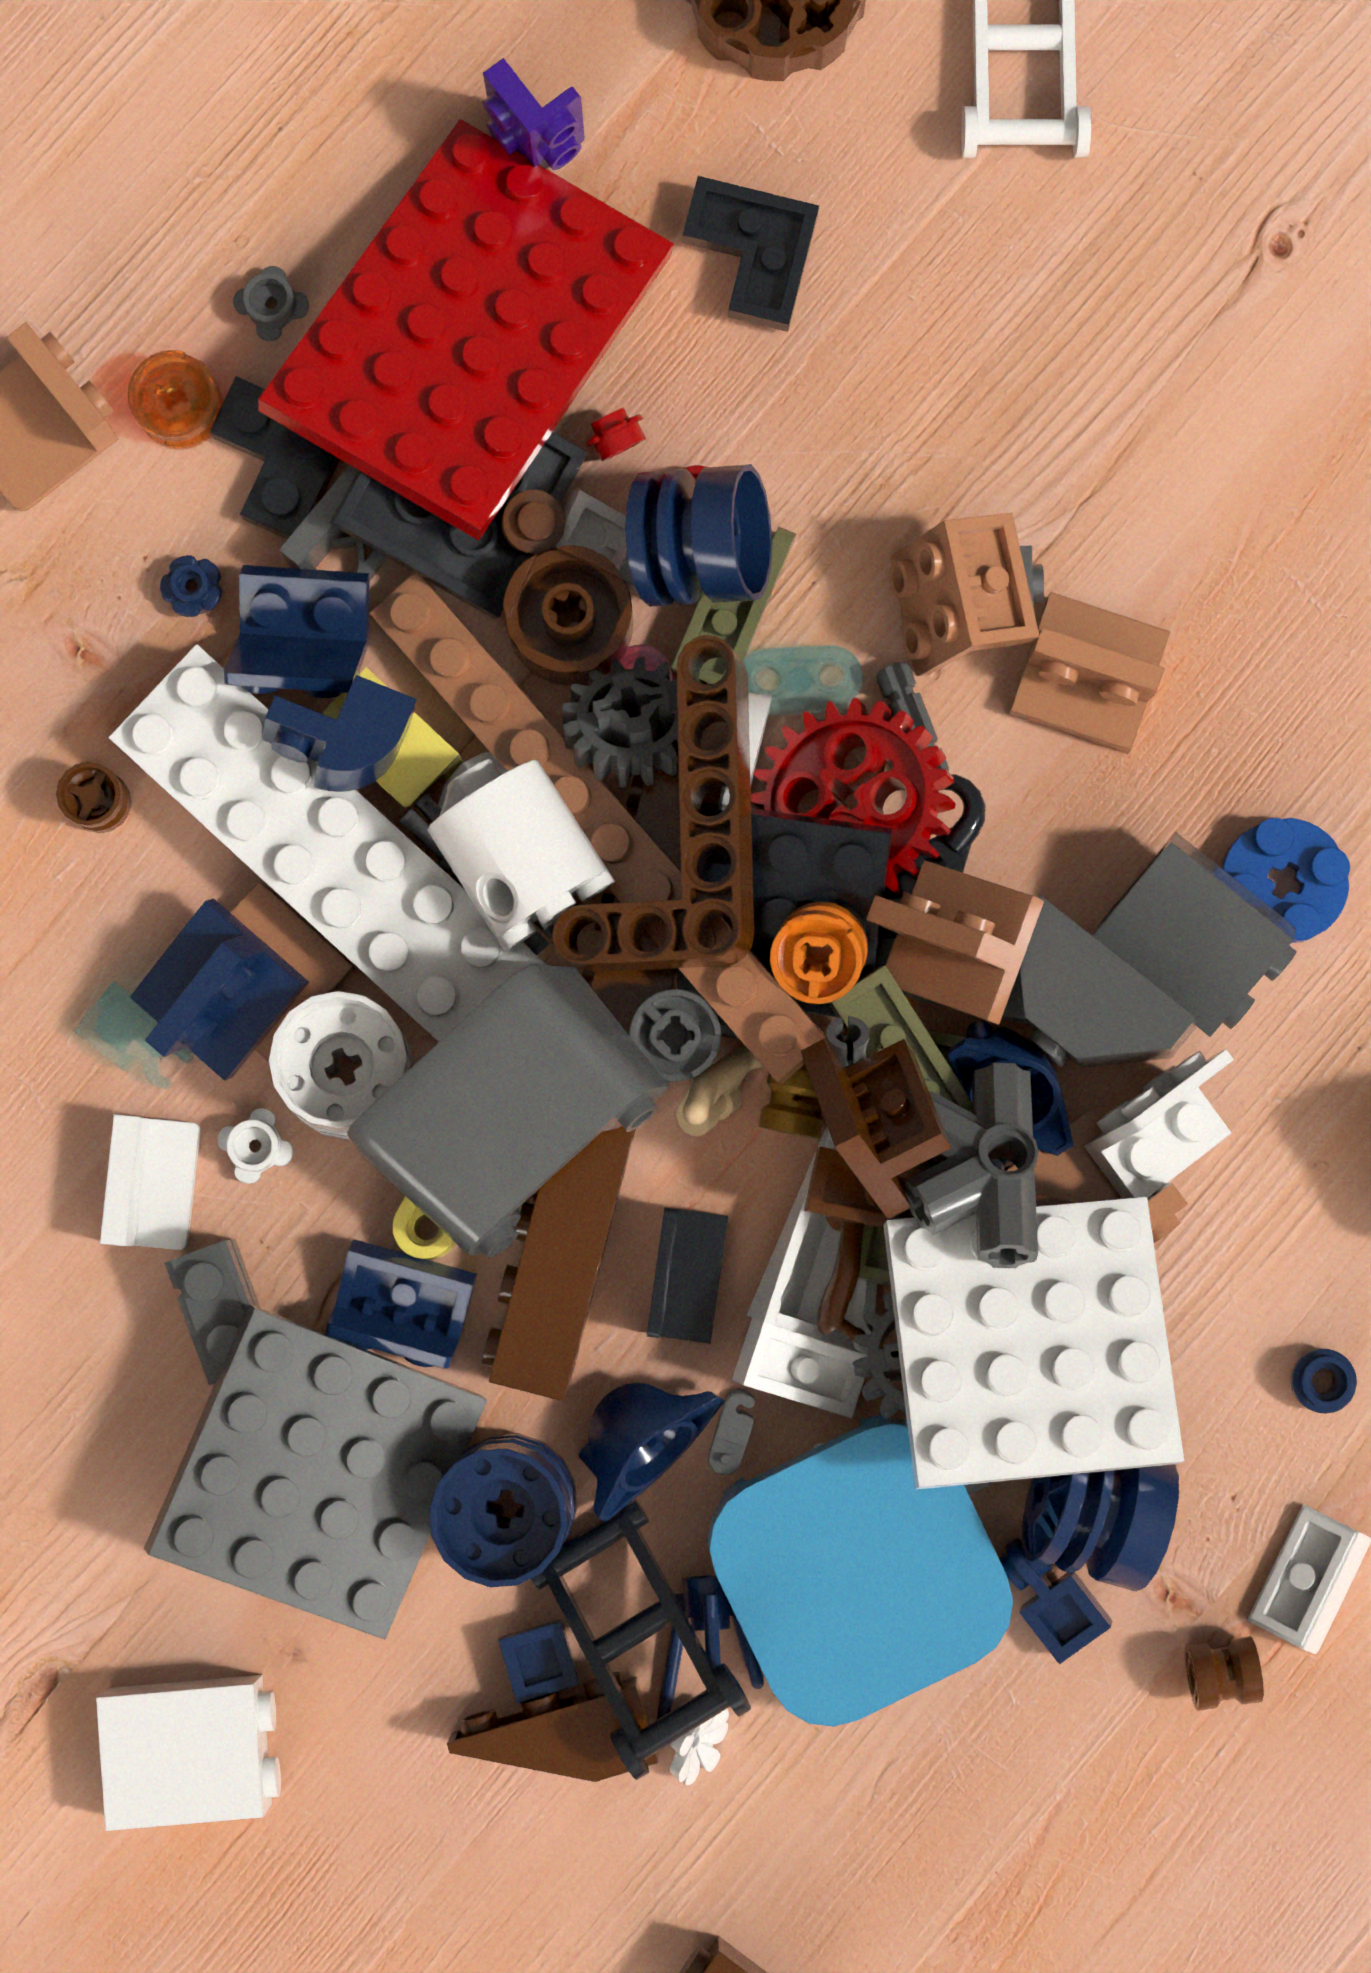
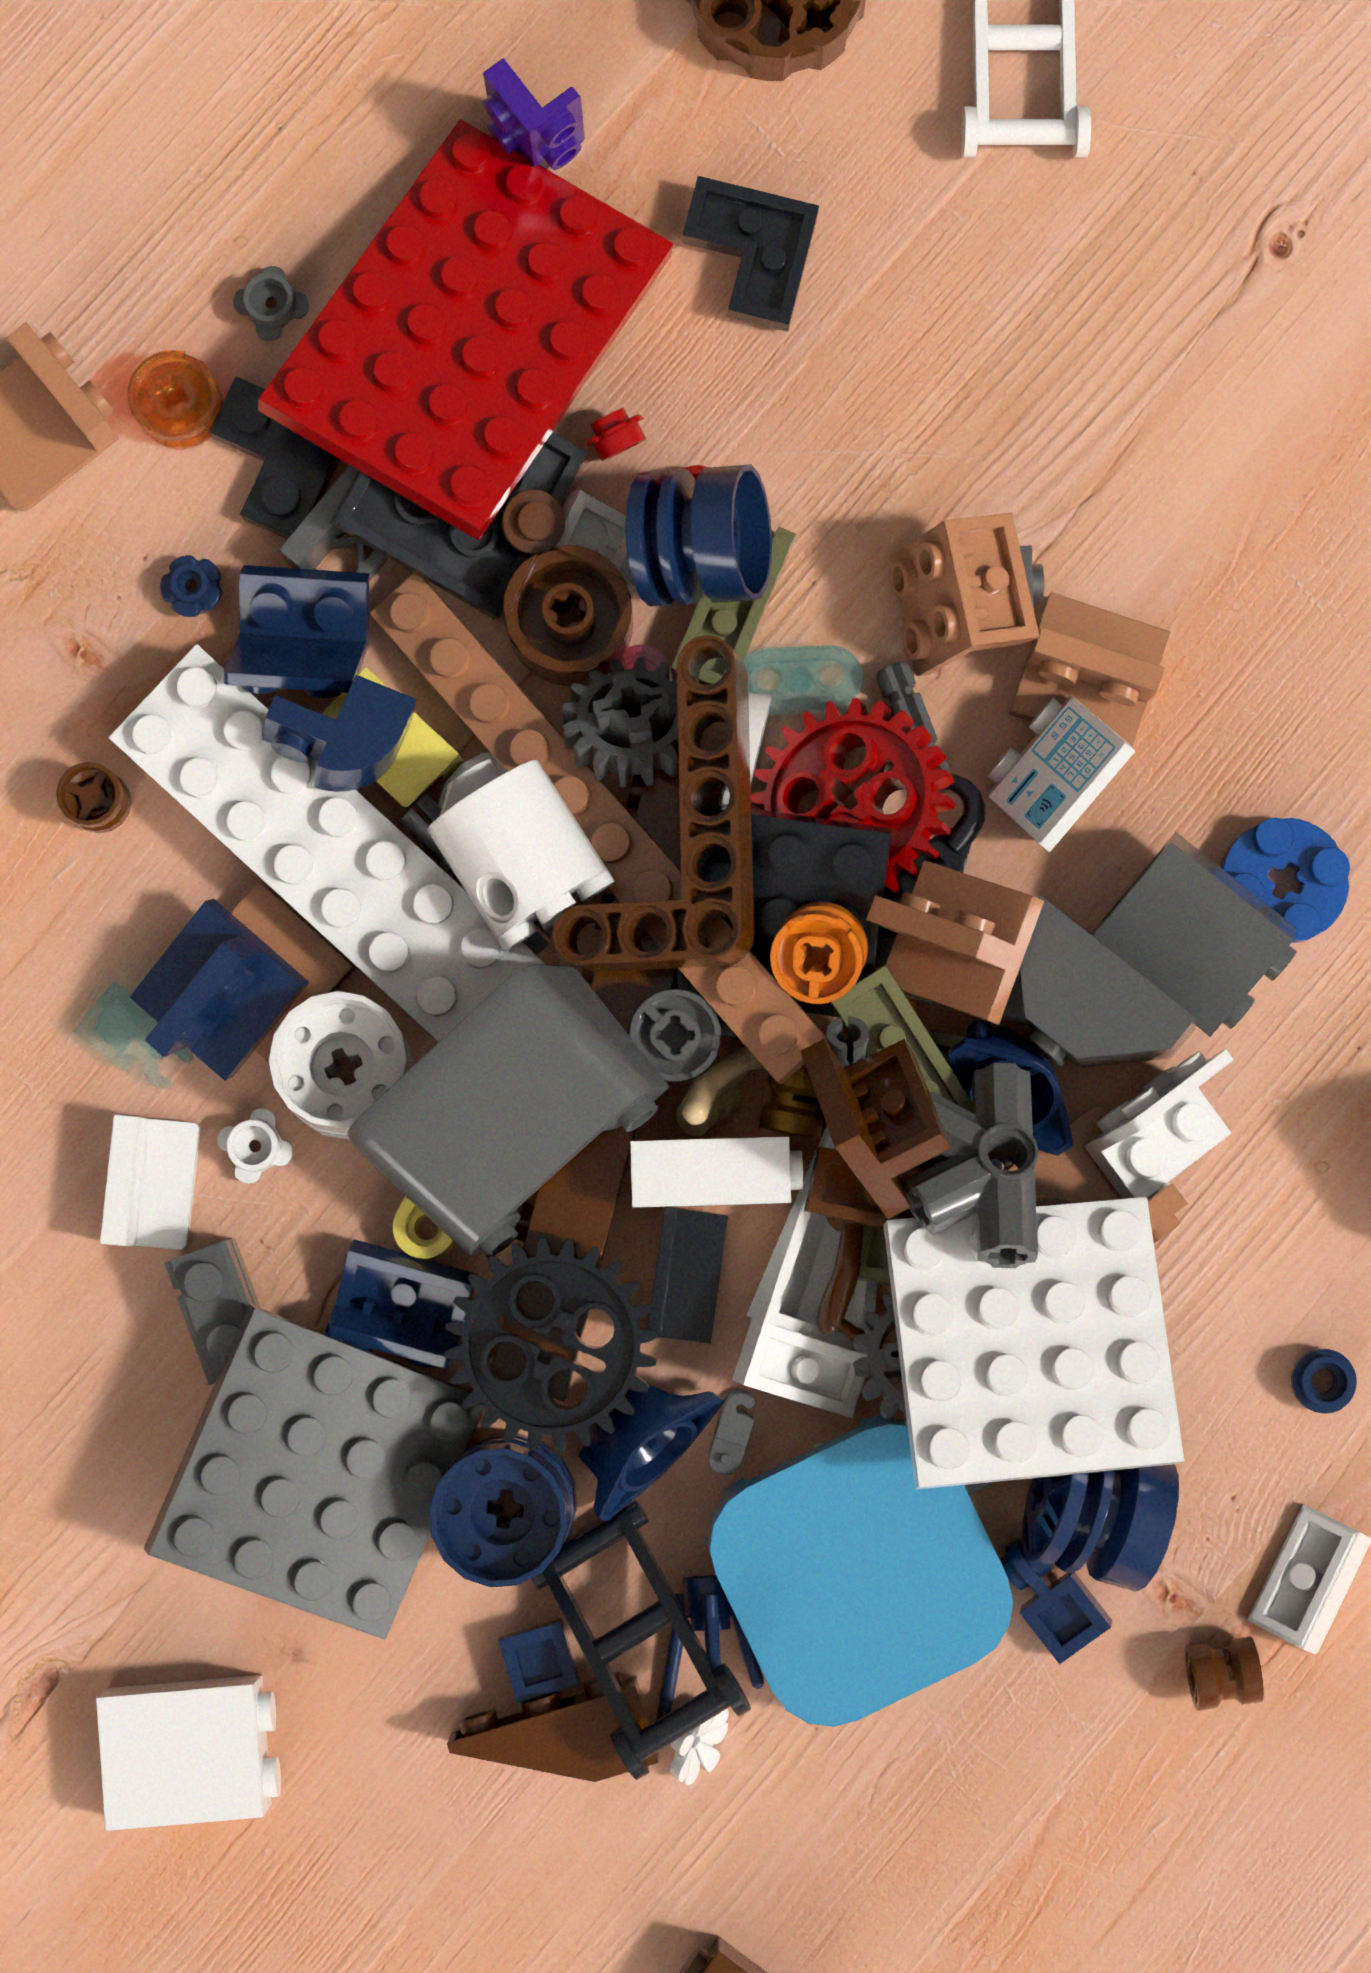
(526, 1400): none -> black gear
(714, 1172): none -> white brick
(1058, 770): none -> slope

